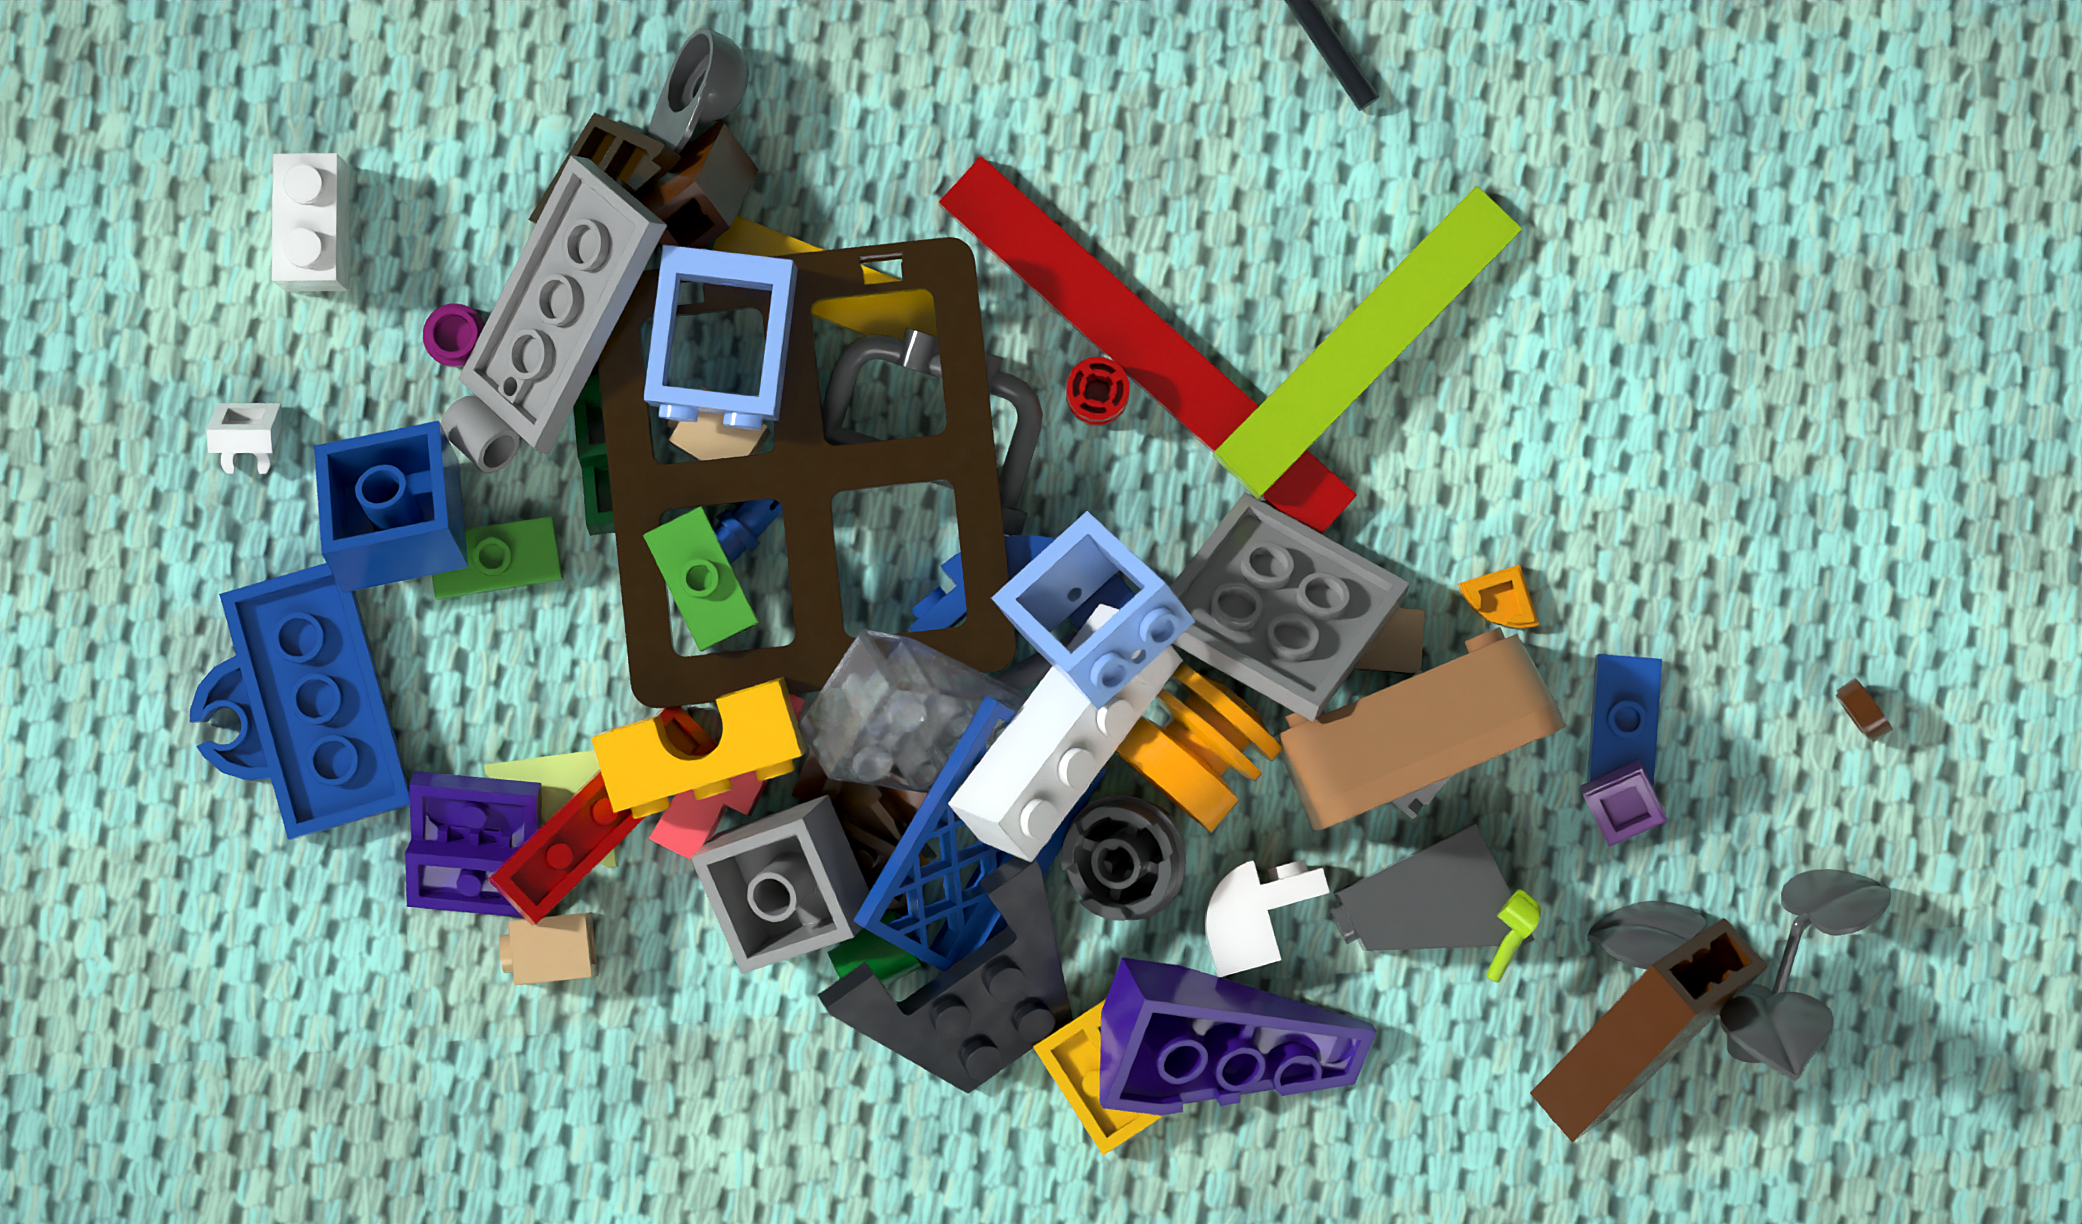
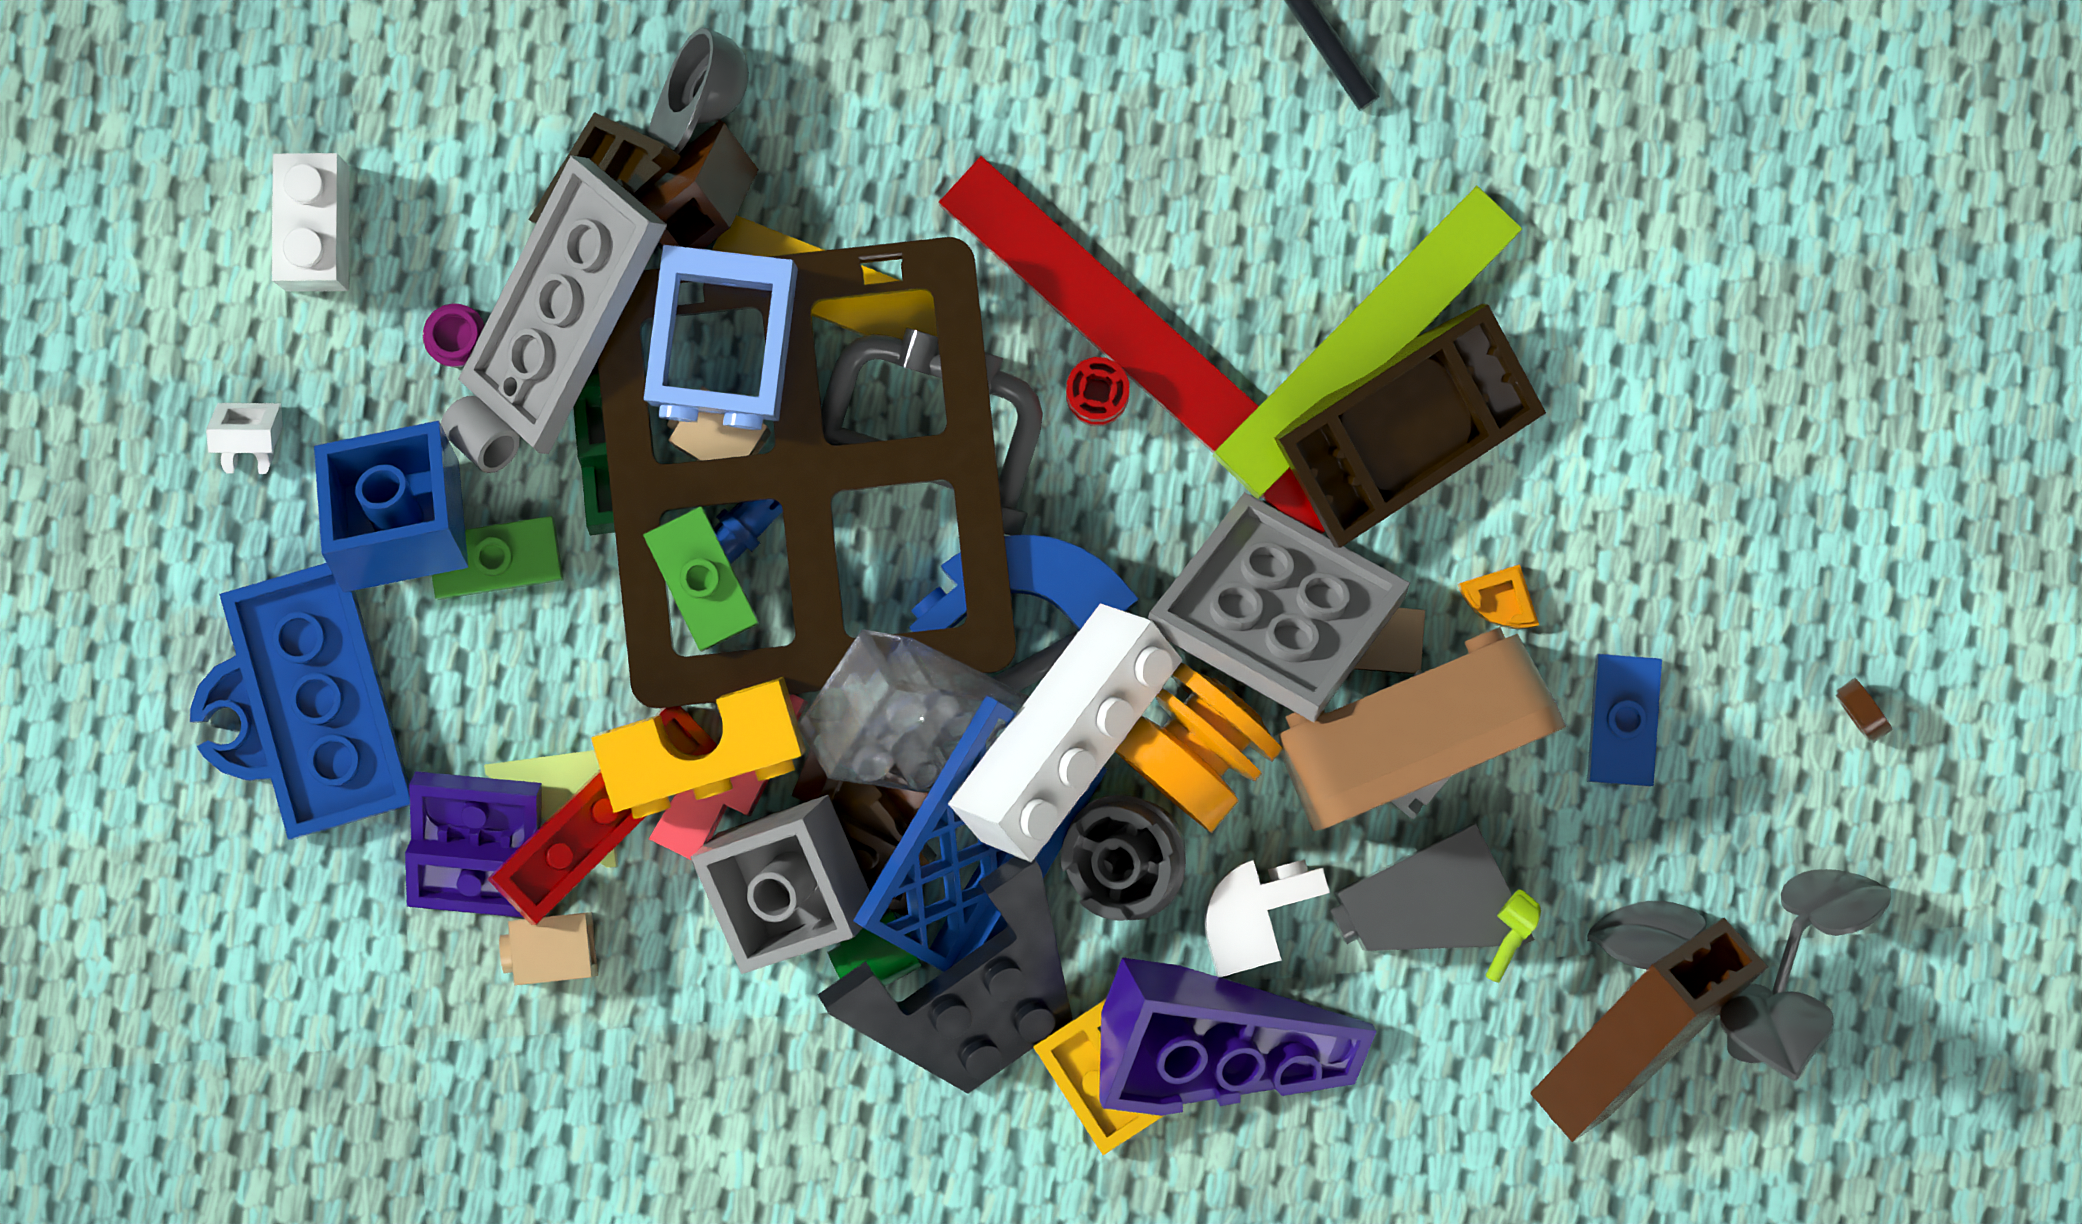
(1064, 579): light blue window -> none
(1409, 423): none -> dark brown slope
(1624, 803): medium lavender tile -> none

